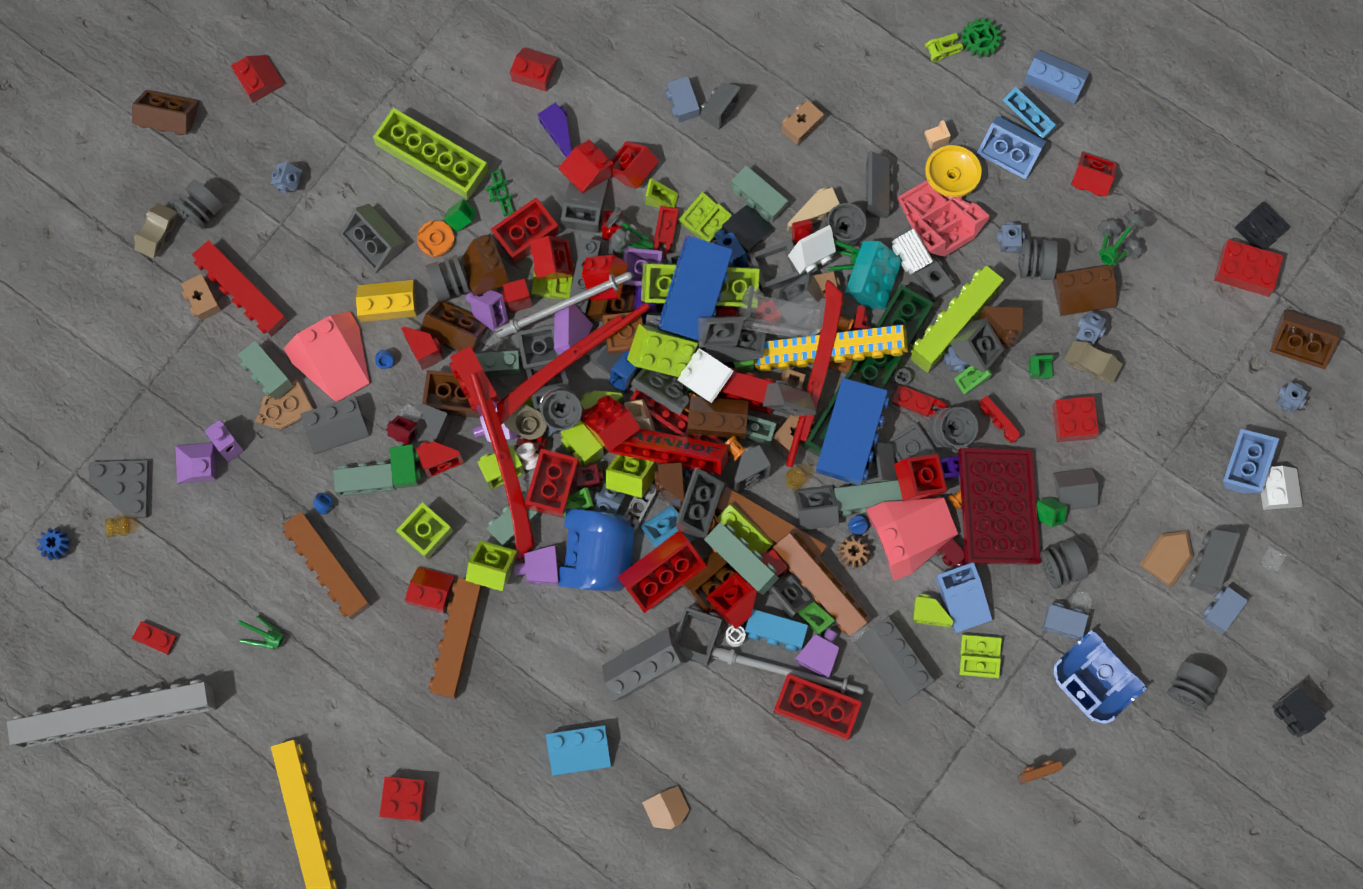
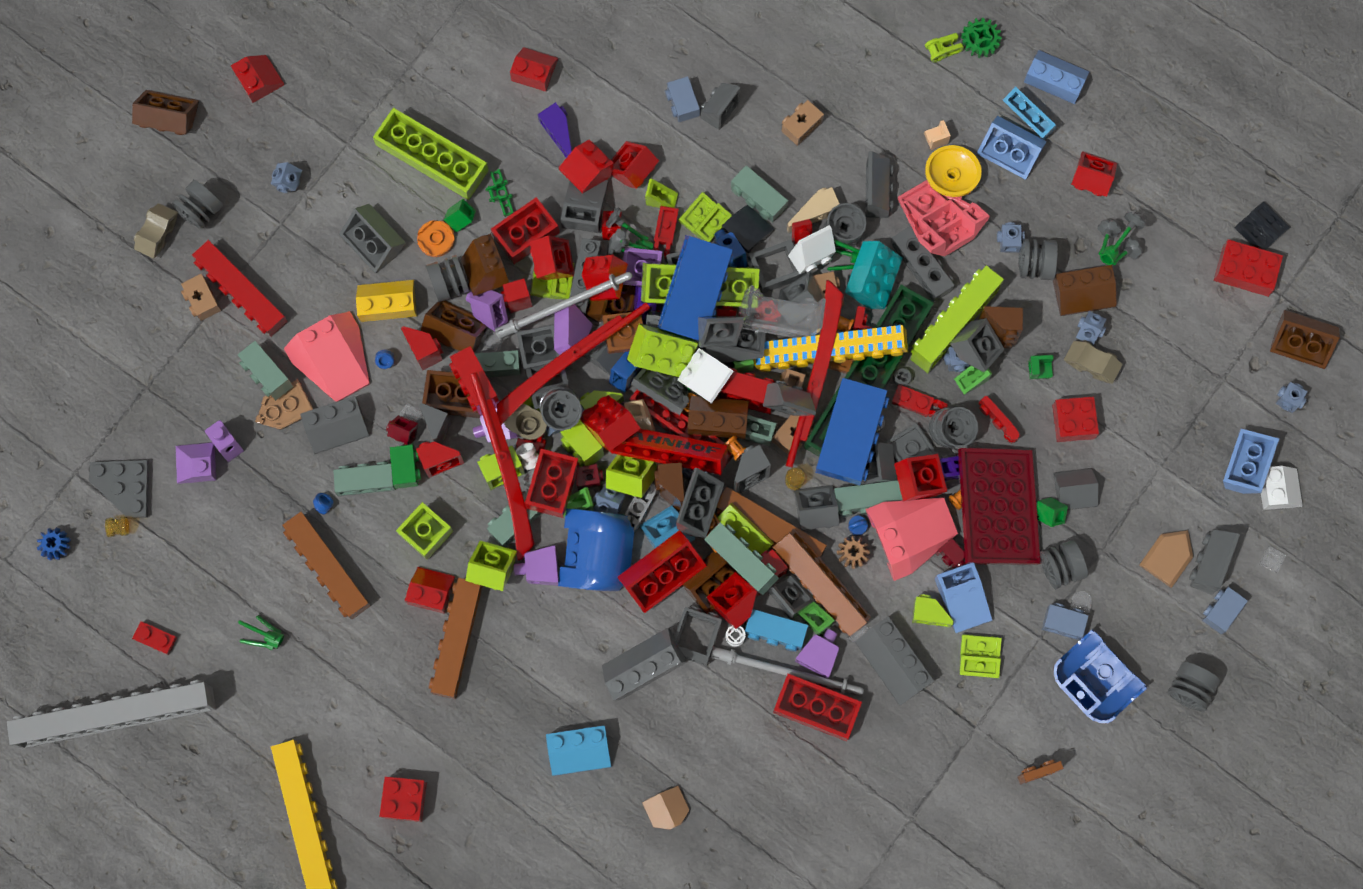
(911, 251): white brick -> none
(1298, 712): black brick -> none

